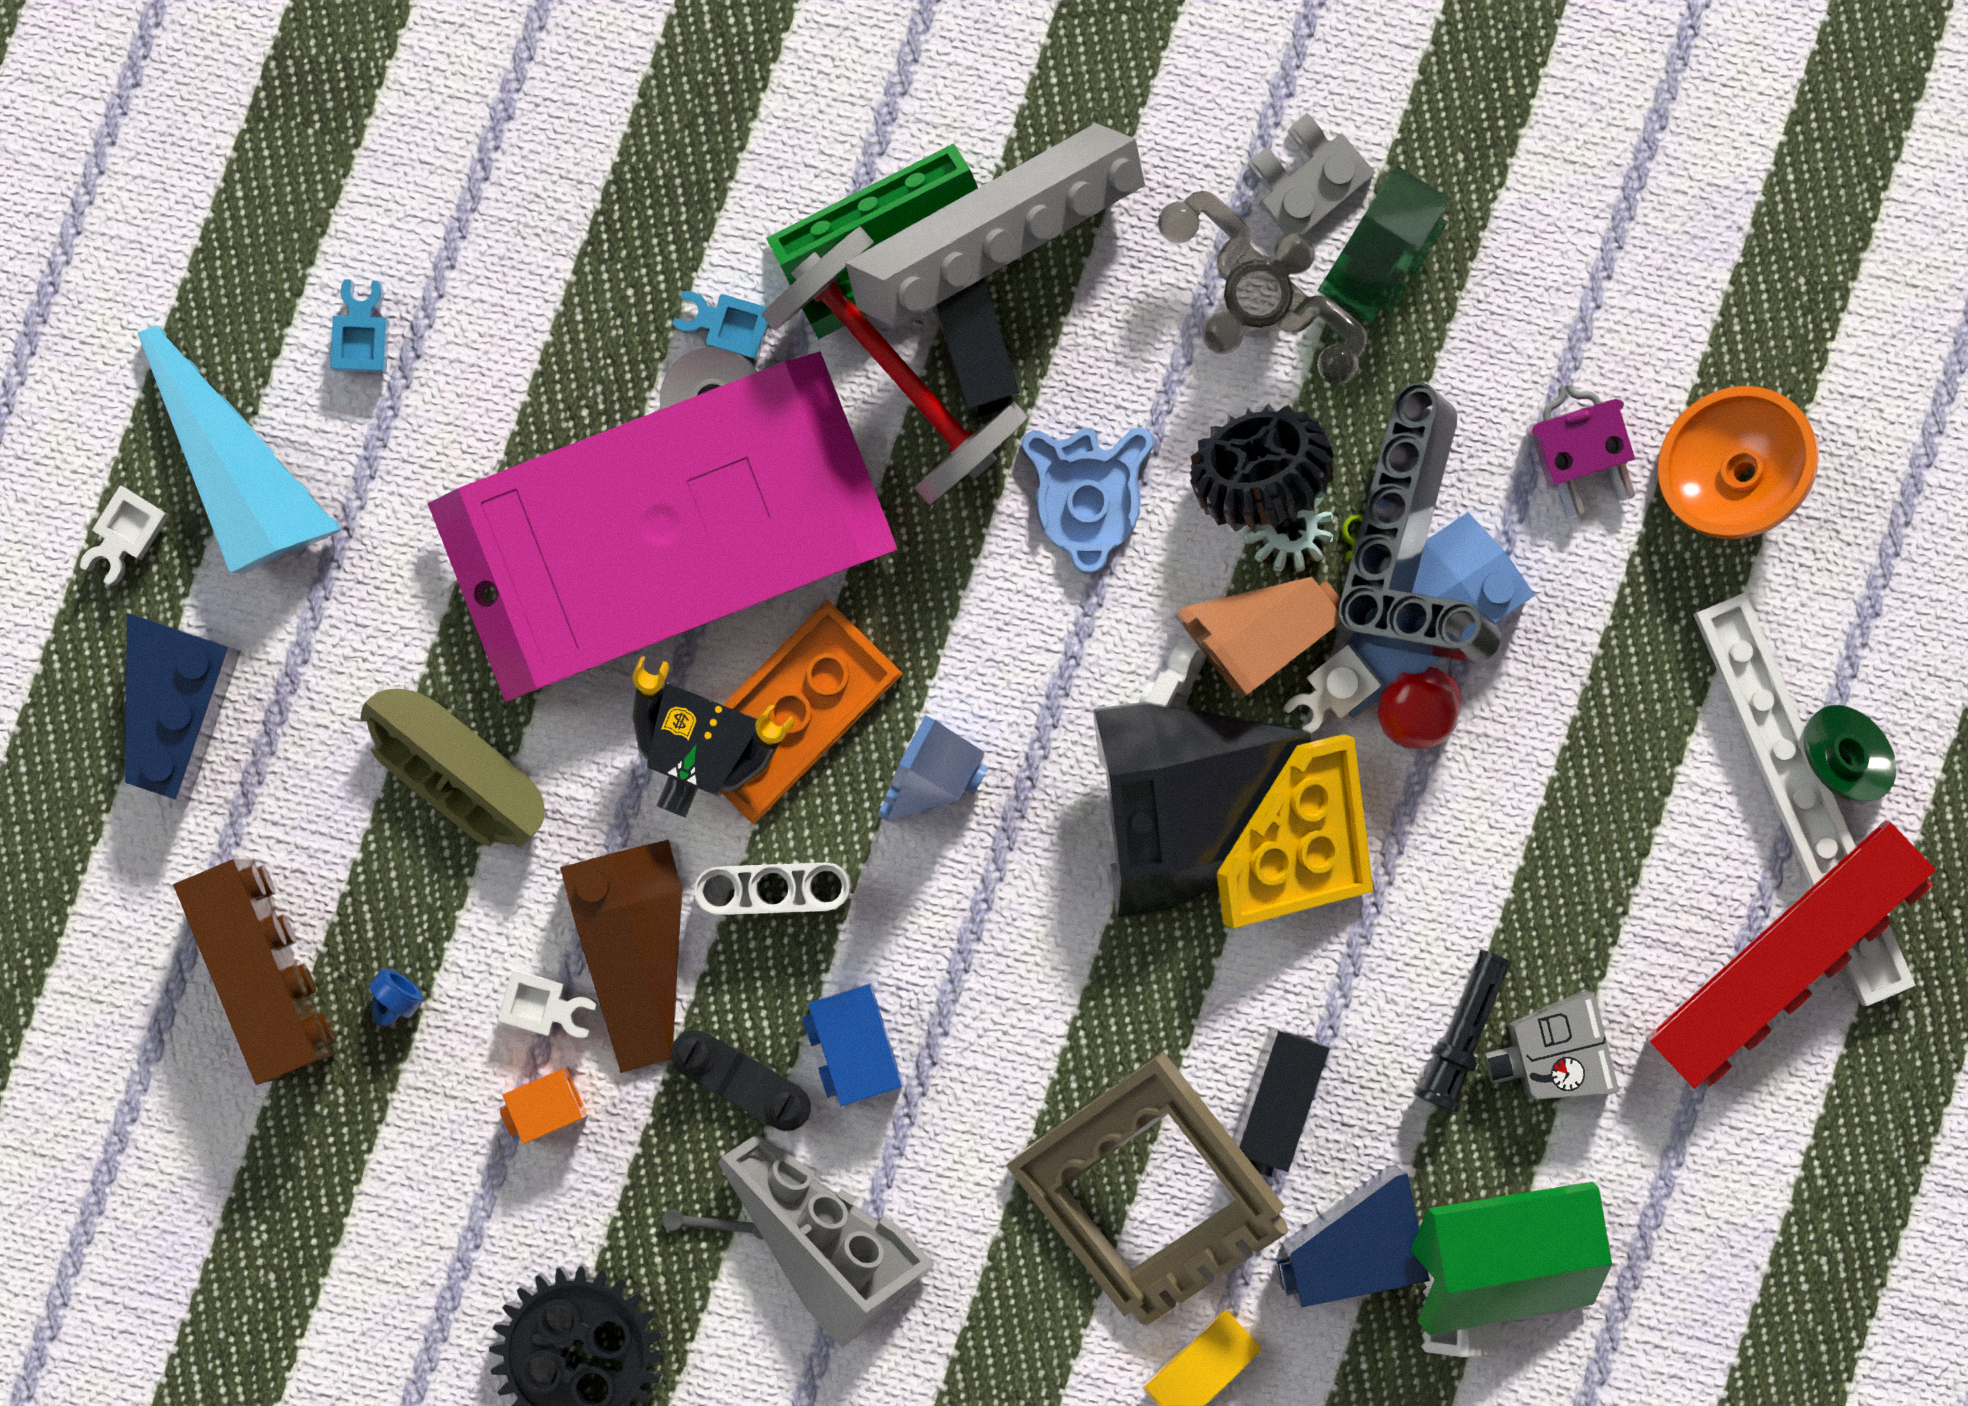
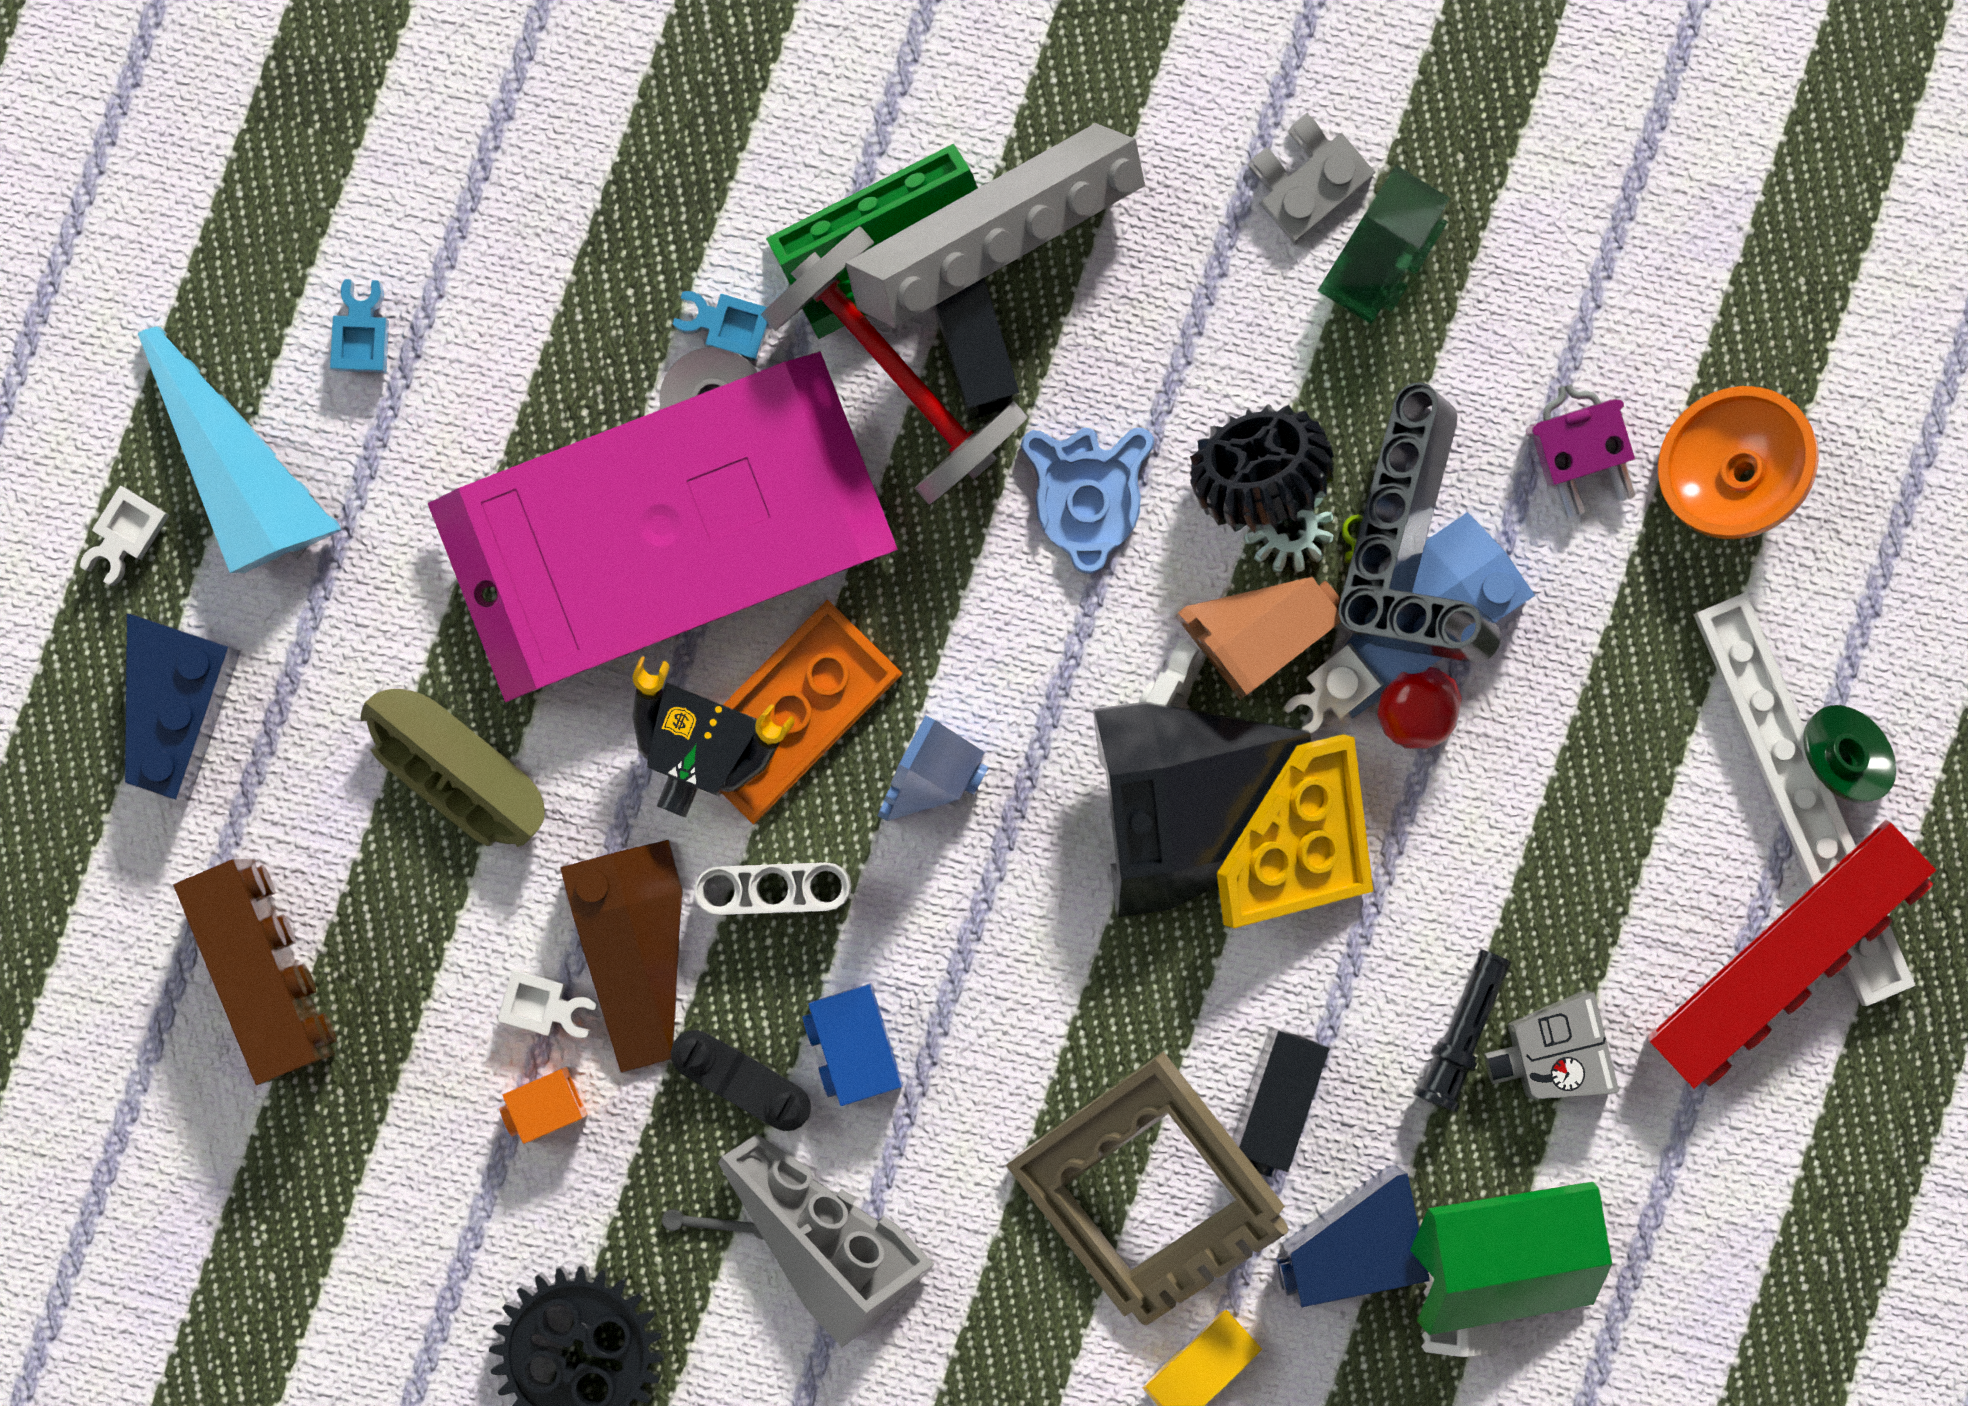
(395, 993): blue tile -> none
(1240, 261): clear smoke wheel -> none

